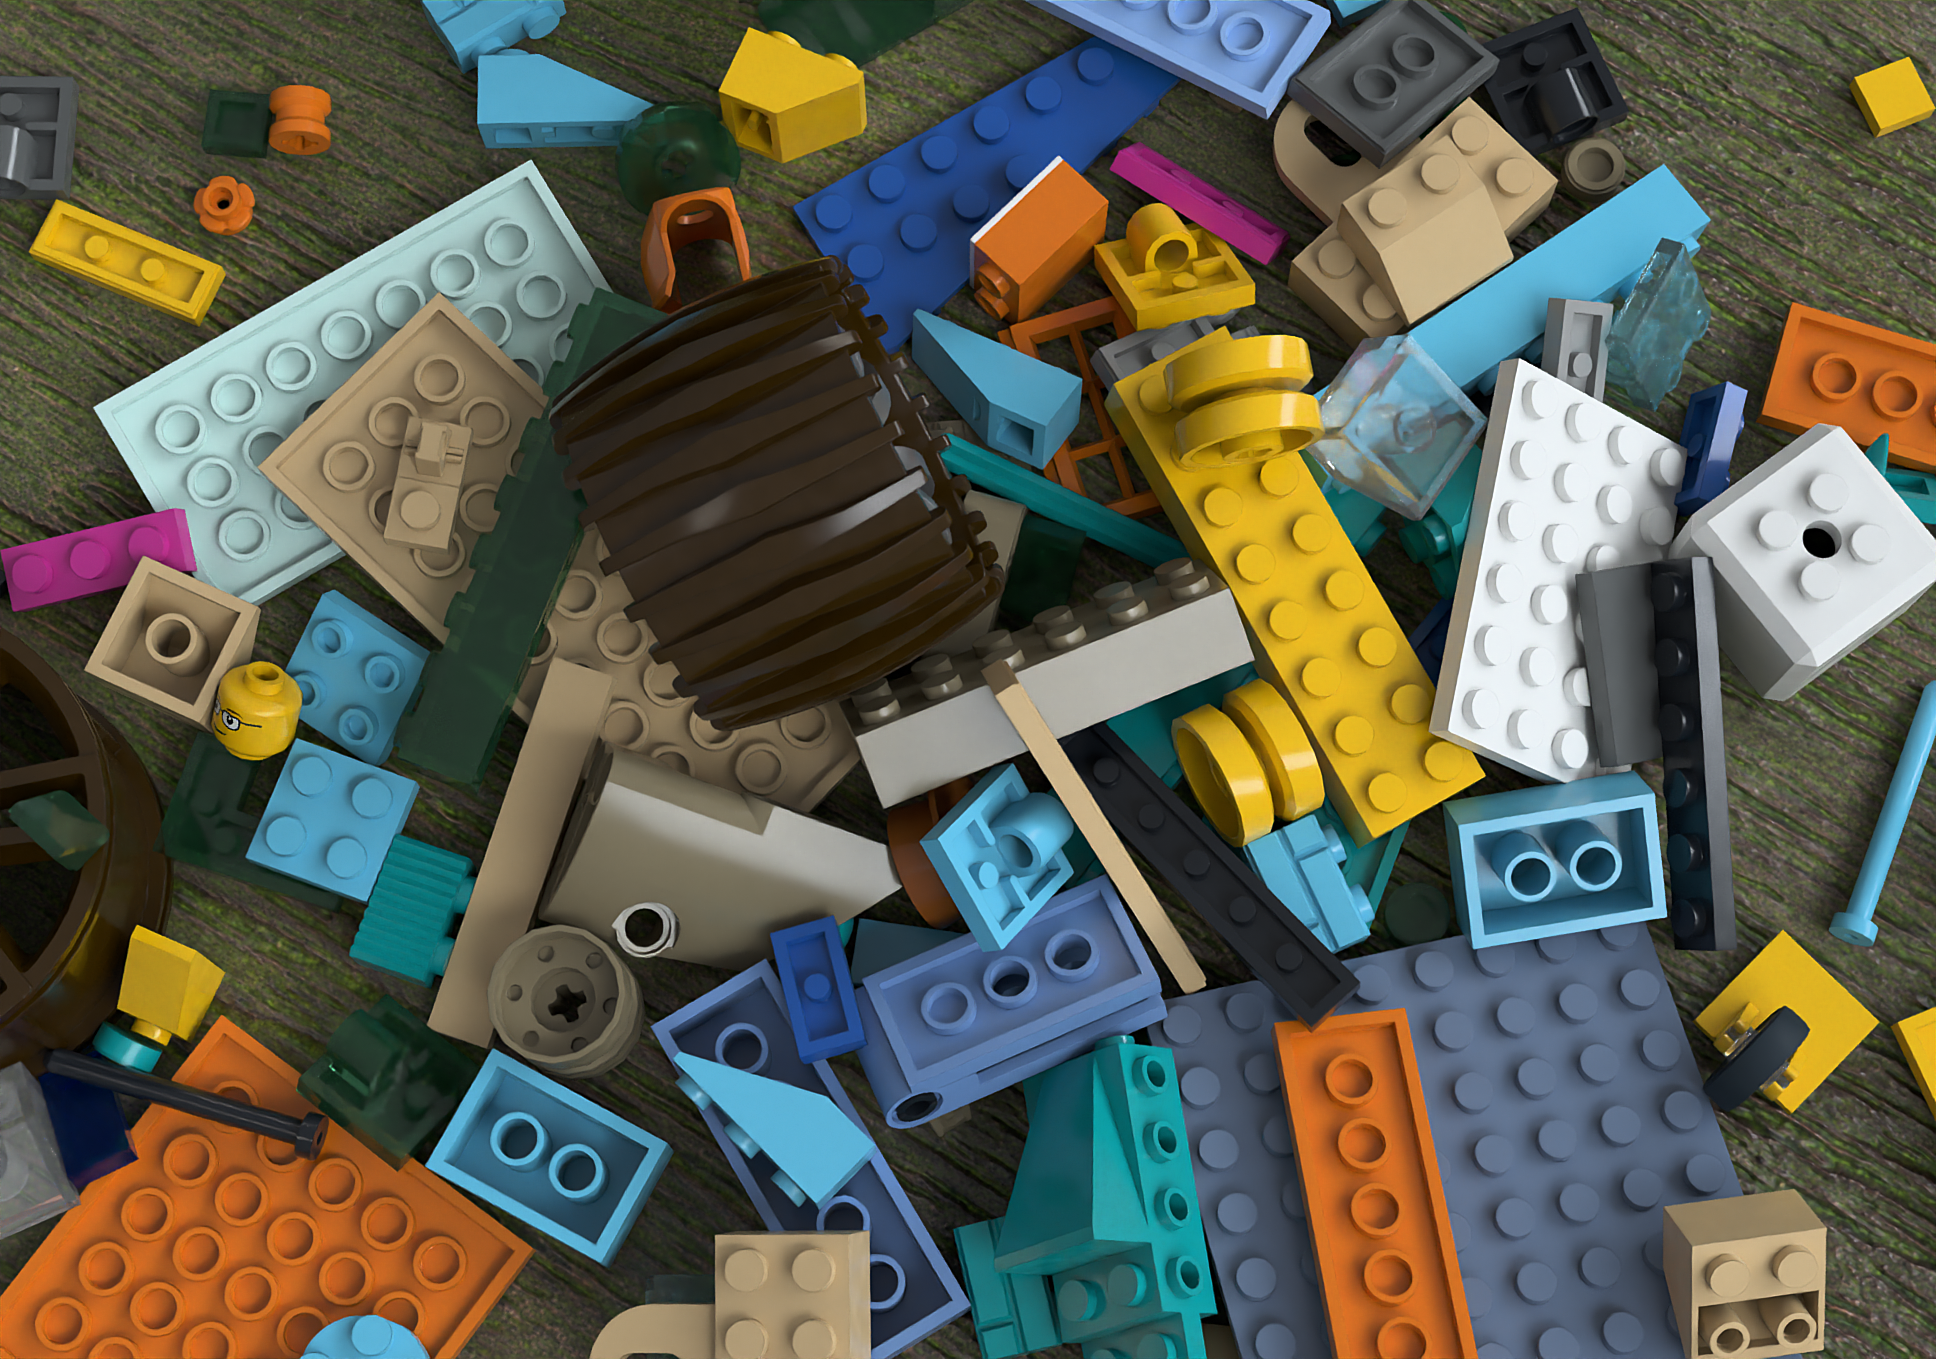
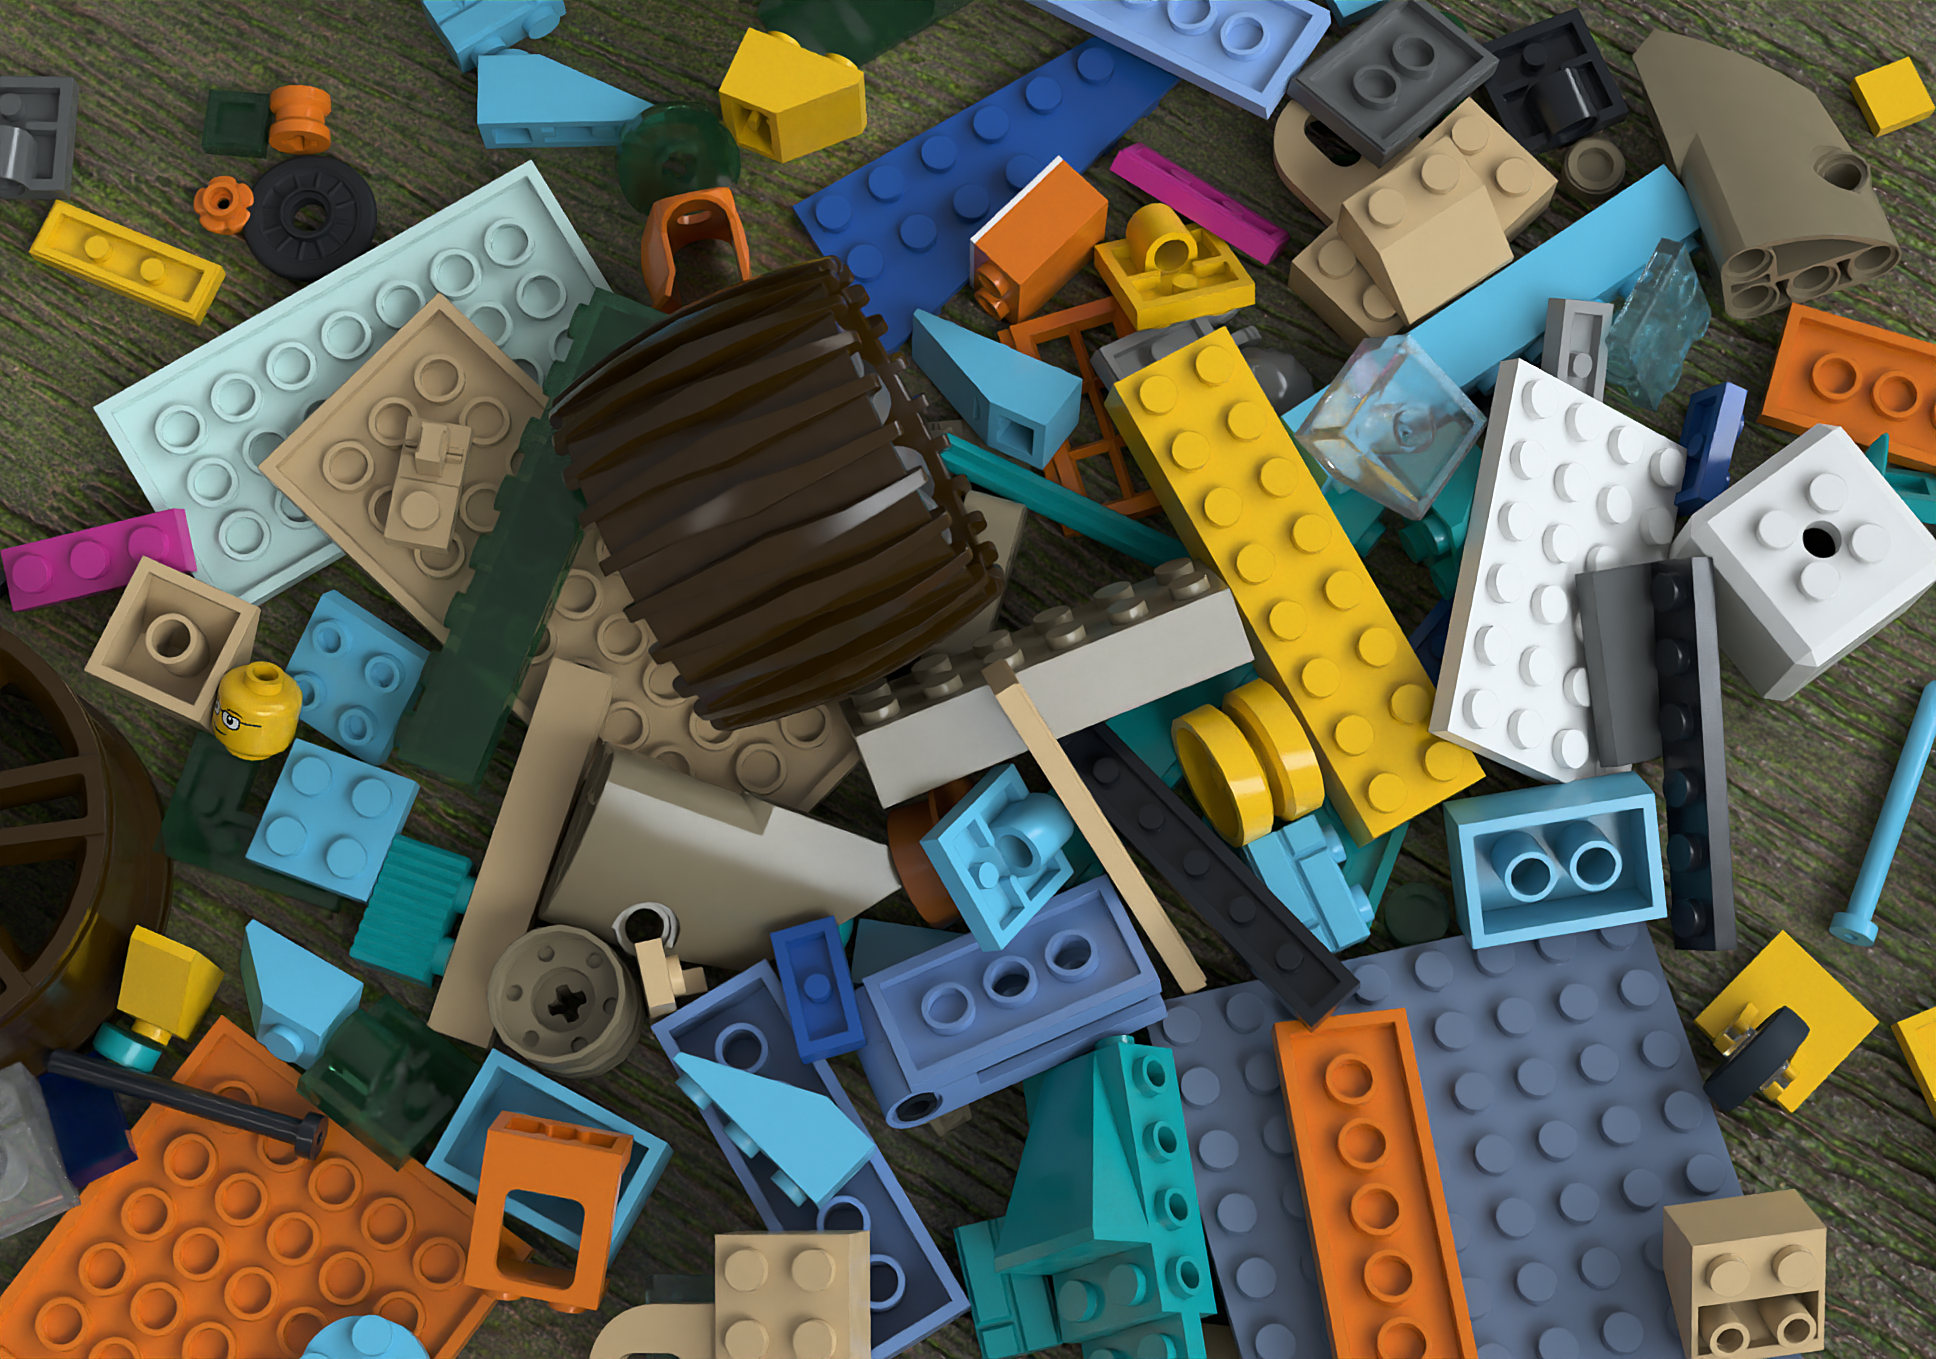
(61, 827): clear green slope -> none
(293, 995): none -> medium azure slope
(304, 182): none -> black wheel
(552, 1161): none -> orange window
(664, 982): none -> tan hinge
(1042, 567): clear green bracket -> none
(1243, 401): yellow wheel -> none
(1767, 174): none -> dark tan panel

